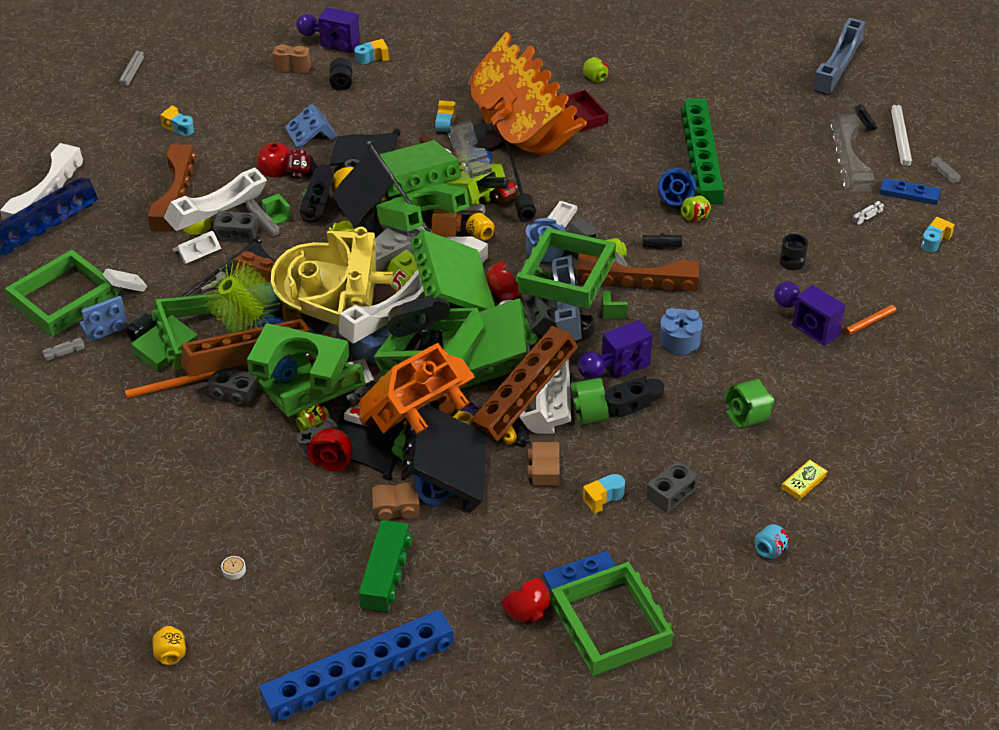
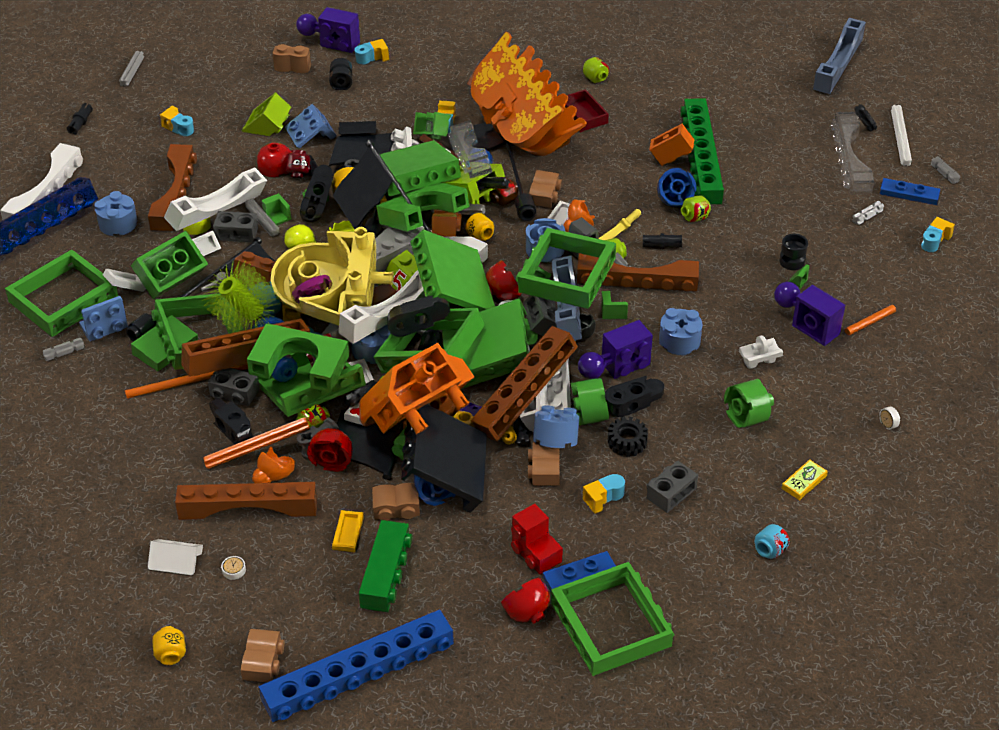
(79, 118): none -> black pin
(116, 214): none -> medium blue brick
(169, 264): none -> bright green brick
(173, 556): none -> white panel
(231, 421): none -> black piece
(256, 443): none -> orange axle
(261, 655): none -> medium nougat brick
(268, 116): none -> lime slope
(272, 468): none -> orange piece
(289, 498): none -> dark orange arch
(298, 235): none -> neon yellow hair
(312, 287): none -> magenta tile
(348, 531): none -> yellow tile
(364, 127): none -> black slope
(402, 139): none -> white hips
(431, 124): none -> bright green window
(533, 539): none -> red brick
(545, 188): none -> medium nougat brick
(556, 427): none -> medium blue brick
(577, 210): none -> orange piece
(623, 225): none -> light yellow sword
(627, 445): none -> black tyre
(672, 144): none -> orange brick
(760, 351): none -> white hips
(800, 276): none -> bright green slope
(889, 417): none -> tile

